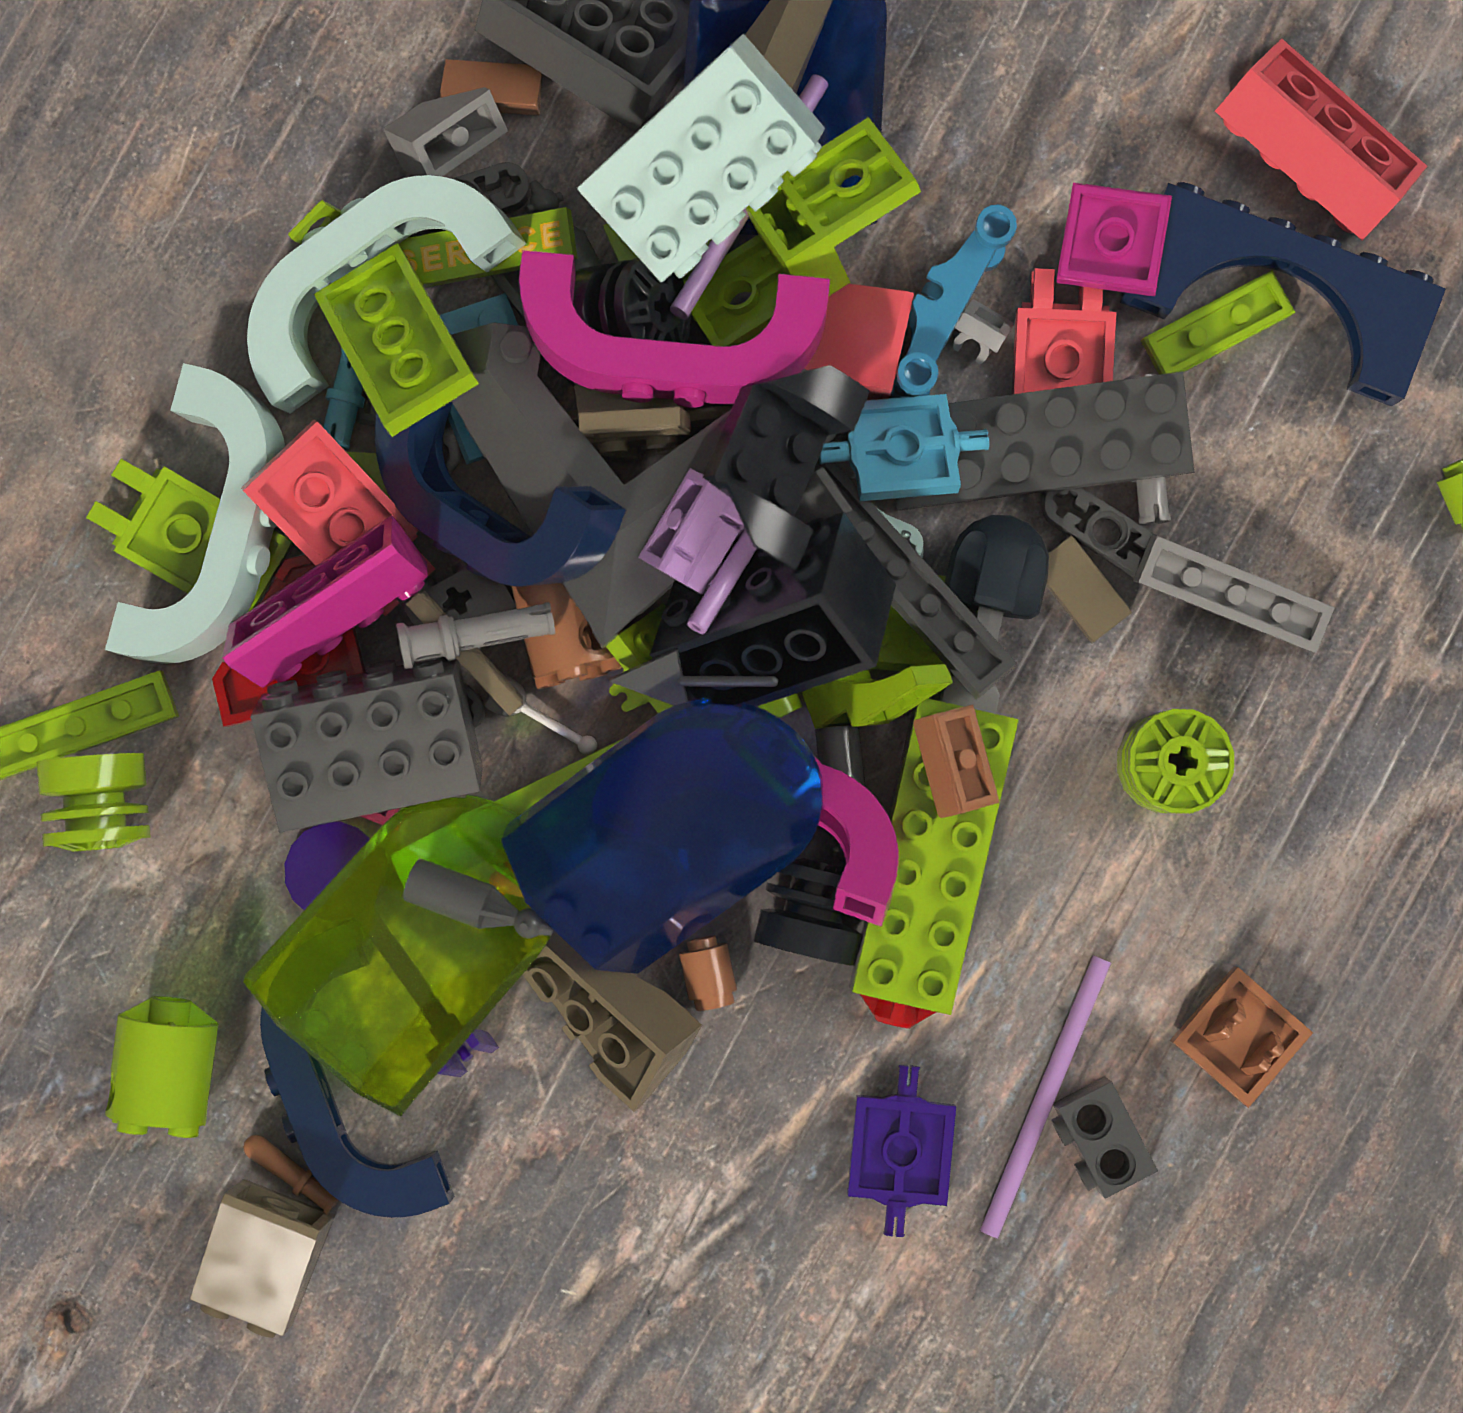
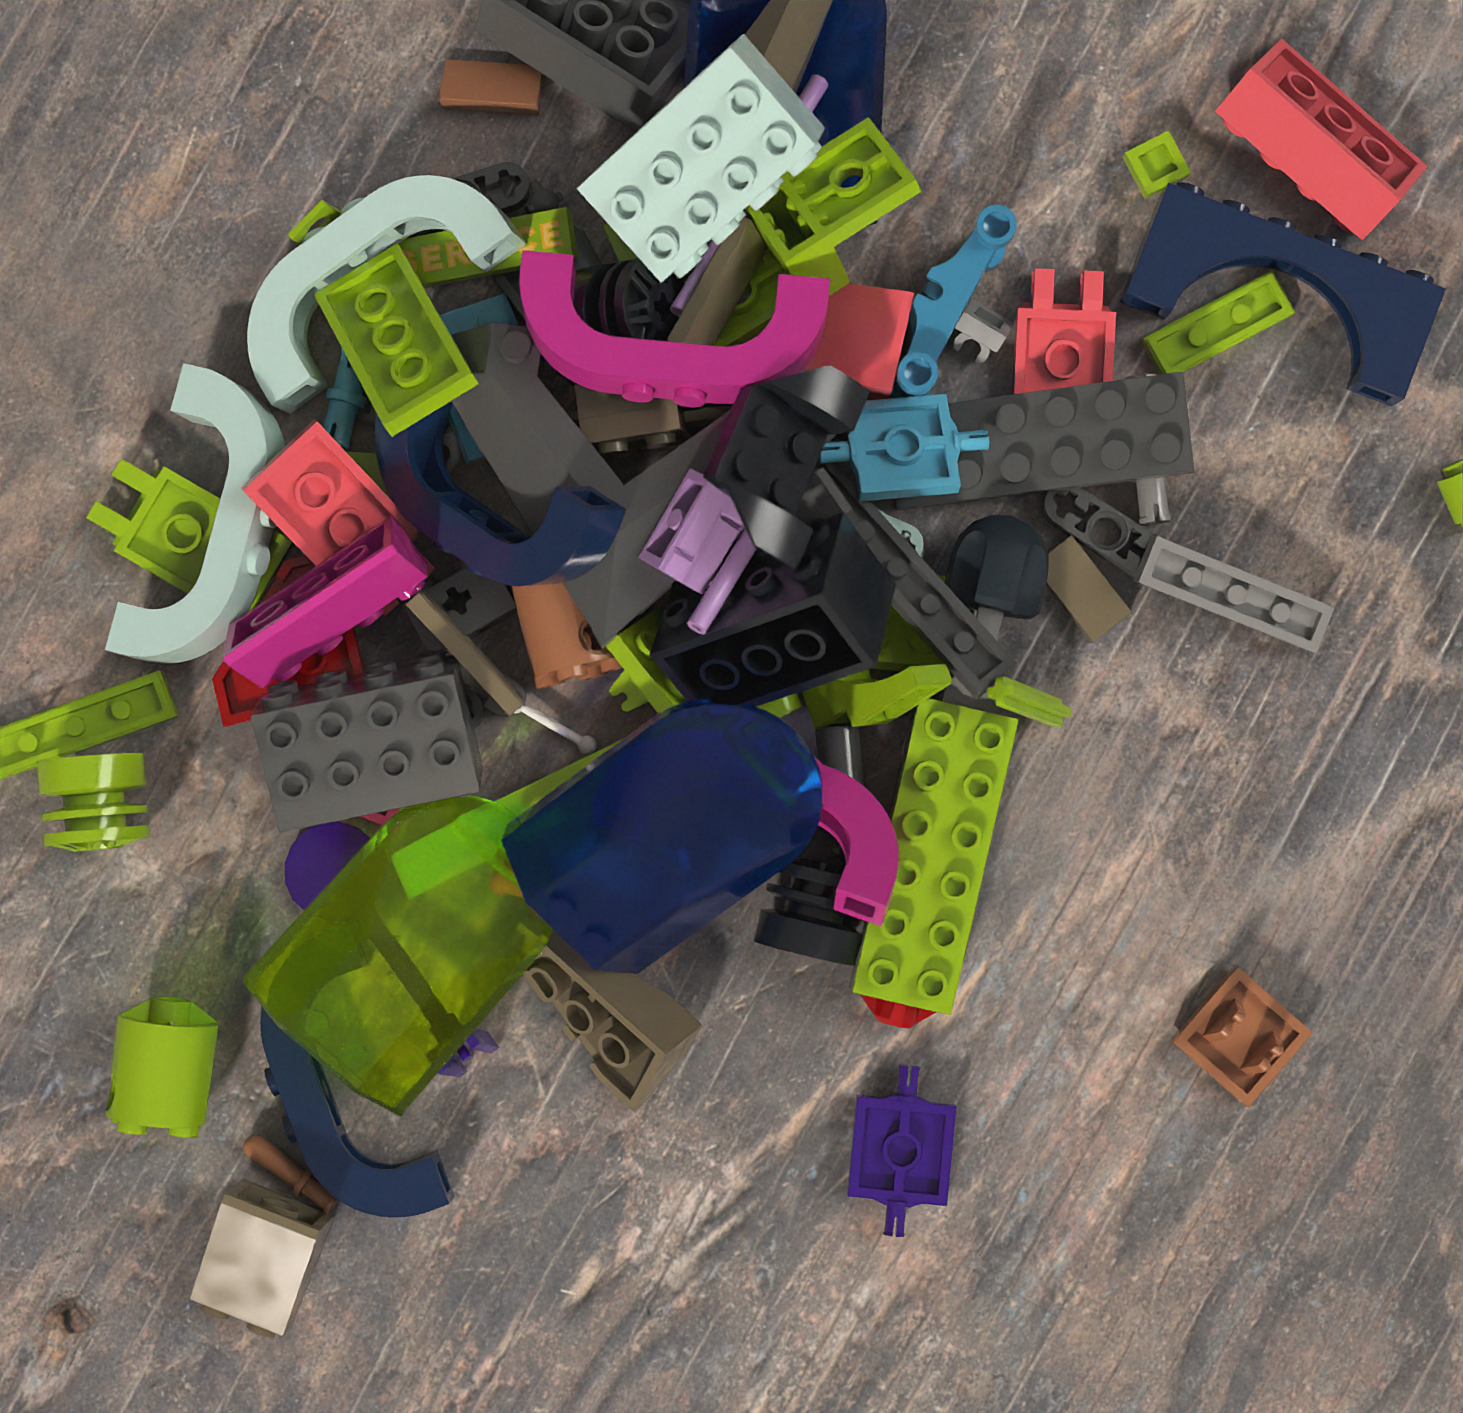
(445, 132): light grey slope -> none
(451, 636): light grey pin -> none
(468, 900): dark grey wheel -> none
(635, 423): dark tan tile -> none
(664, 679): dark grey piece -> none
(708, 973): nougat brick -> none
(720, 287): none -> dark tan tile
(956, 761): nougat slope -> none
(1028, 701): none -> lime axle
(1045, 1097): lavender piece -> none
(1112, 1132): dark grey brick -> none
(1114, 239): dark pink tile -> none
(1153, 781): lime wheel -> none
(1156, 164): none -> lime plate

